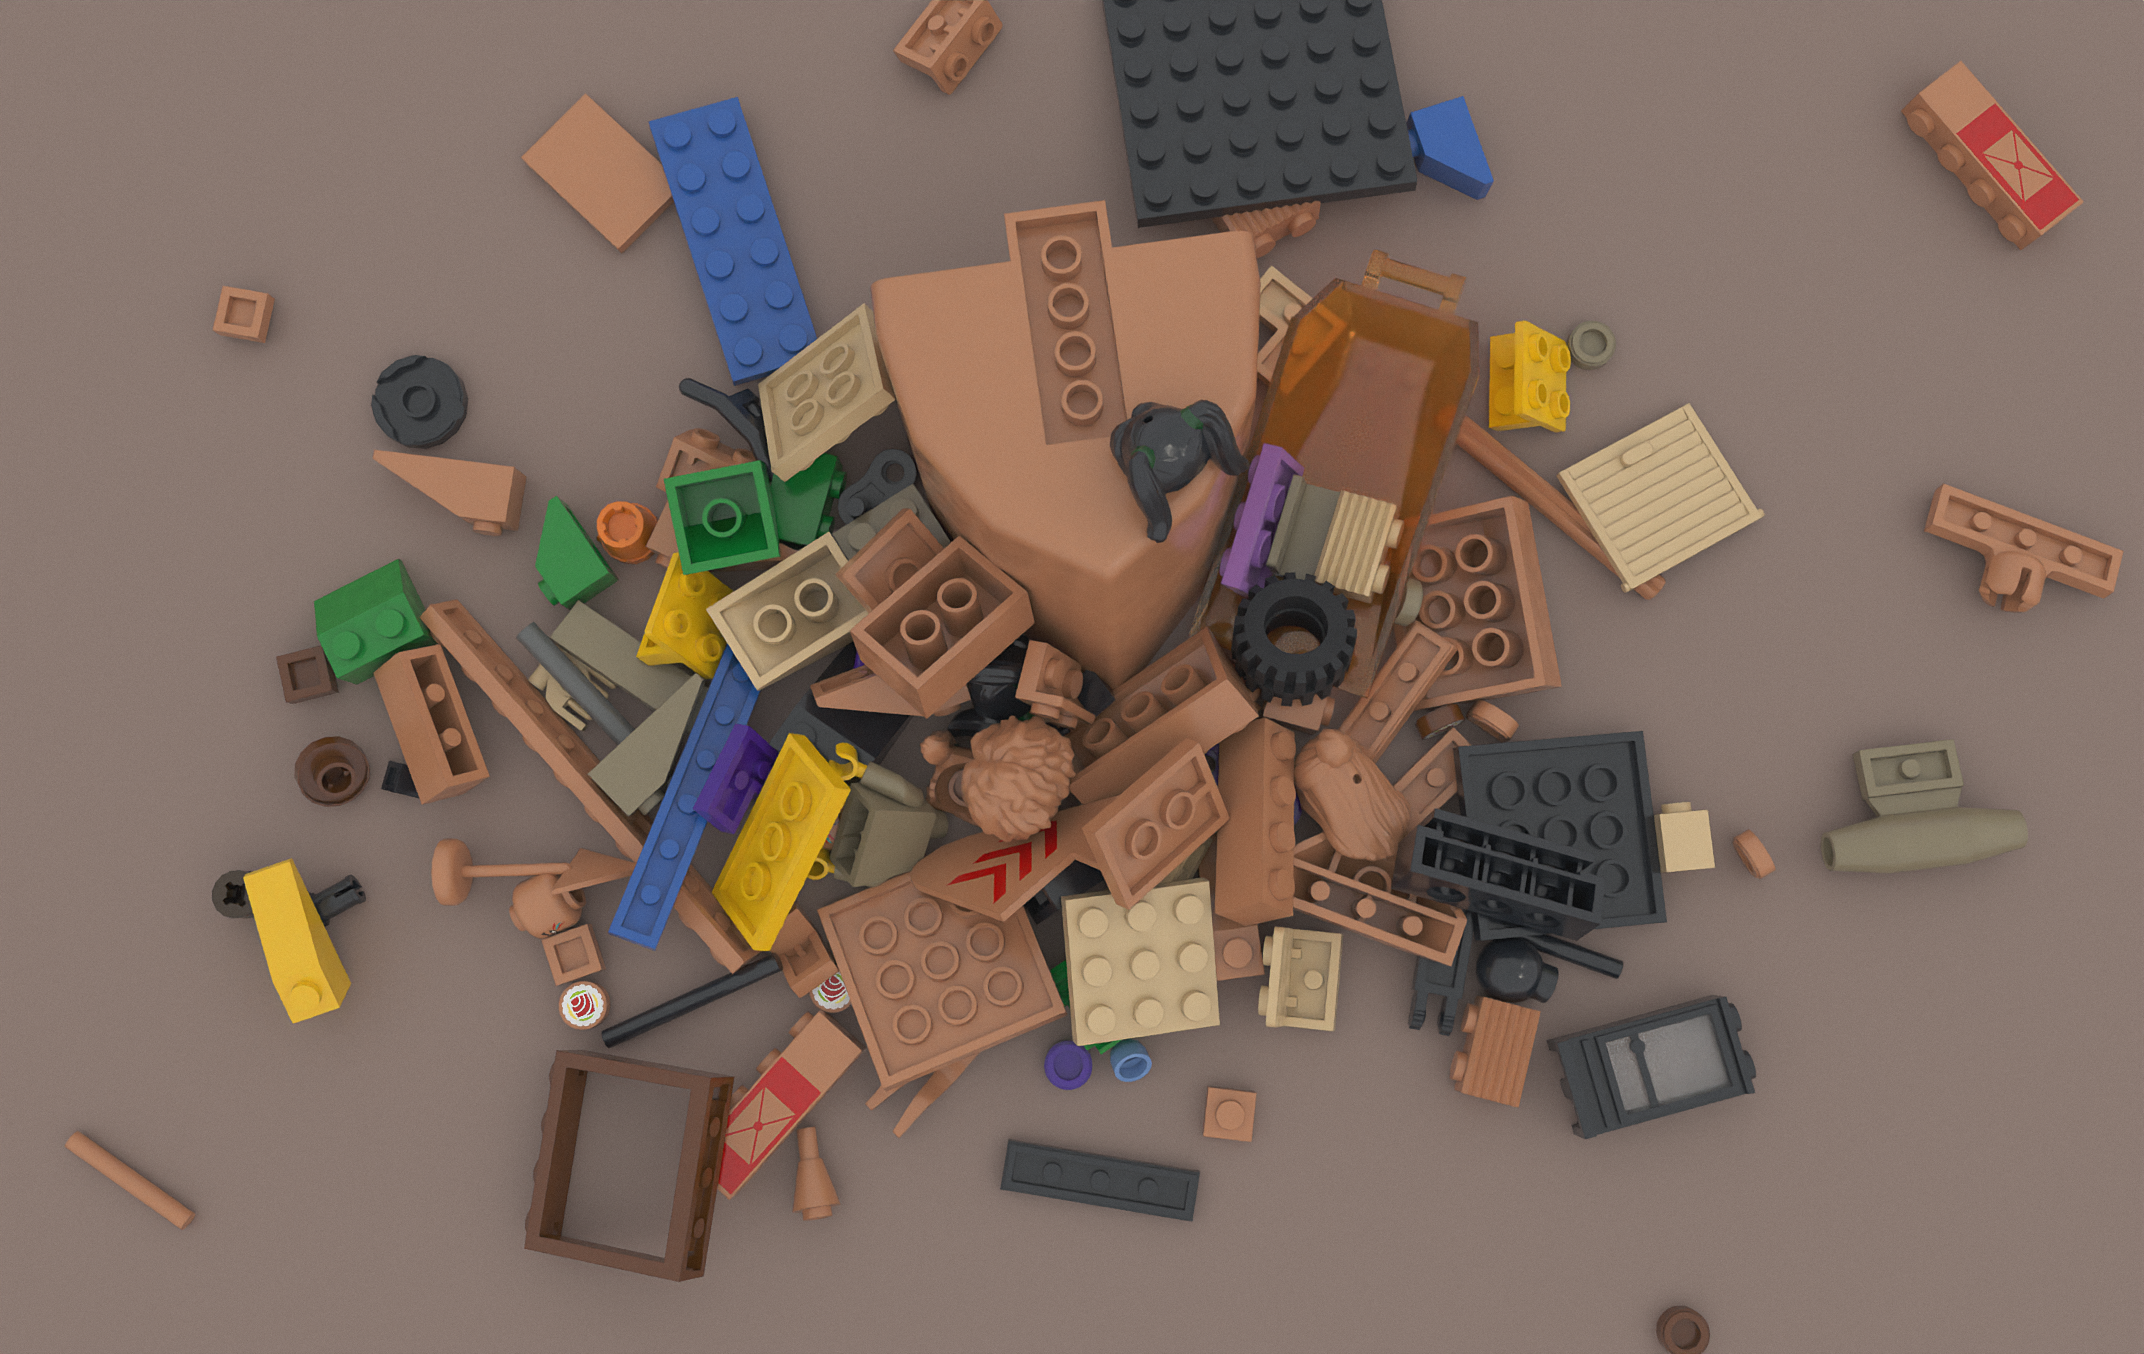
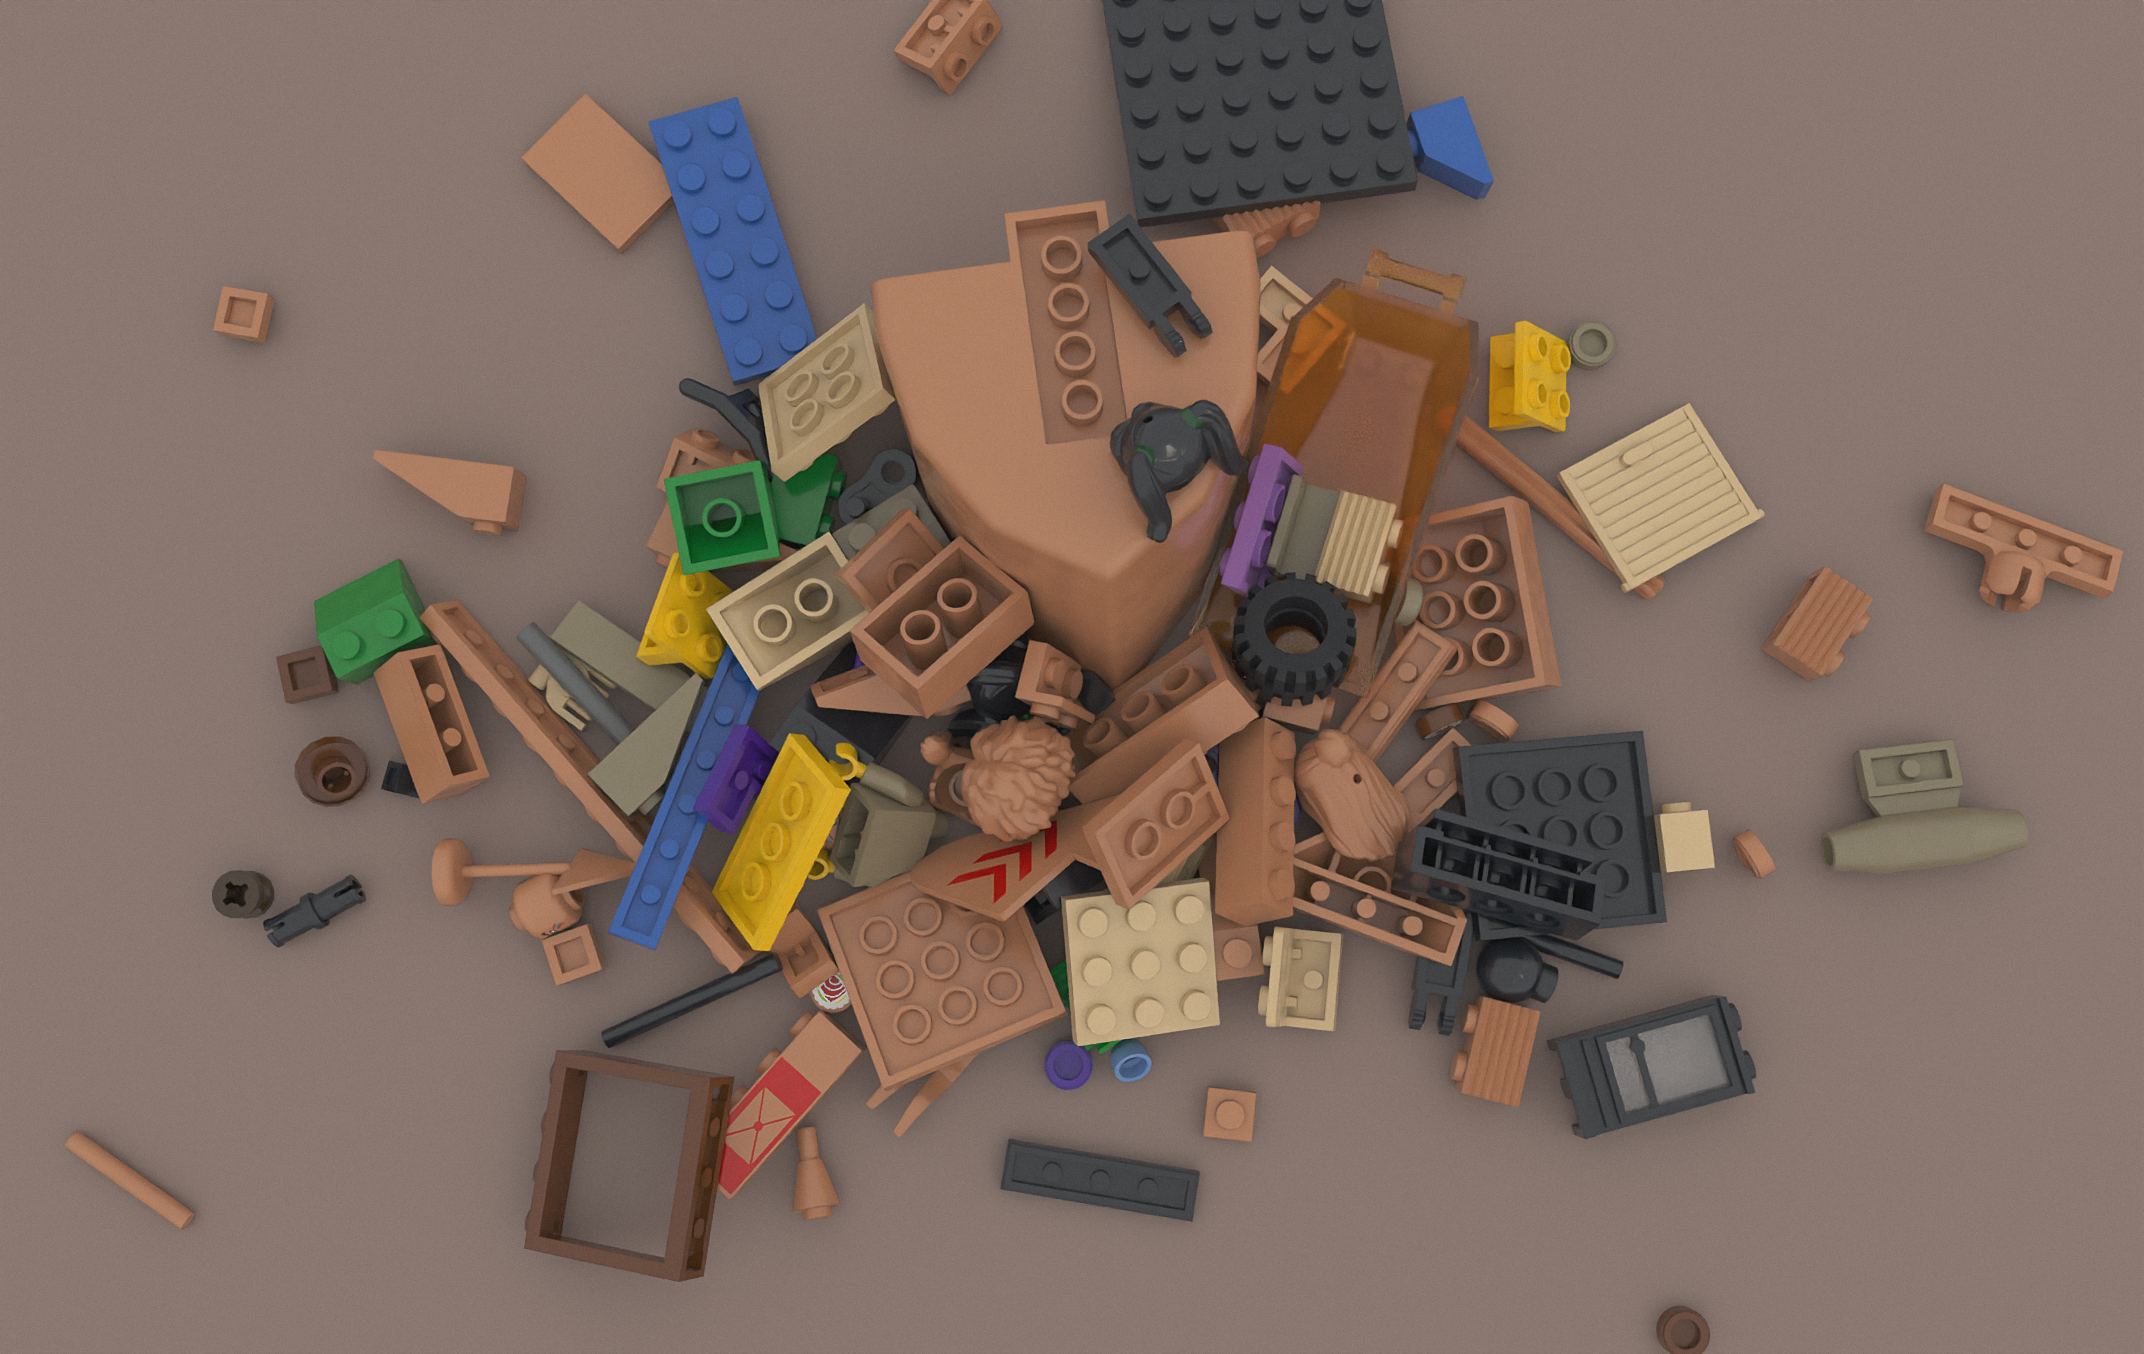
(295, 942): yellow slope -> none
(419, 402): black tile -> none
(569, 559): green slope -> none
(584, 1005): tile -> none
(625, 531): orange piece -> none
(1147, 282): none -> black hinge
(1818, 625): none -> nougat brick
(1990, 156): nougat brick -> none

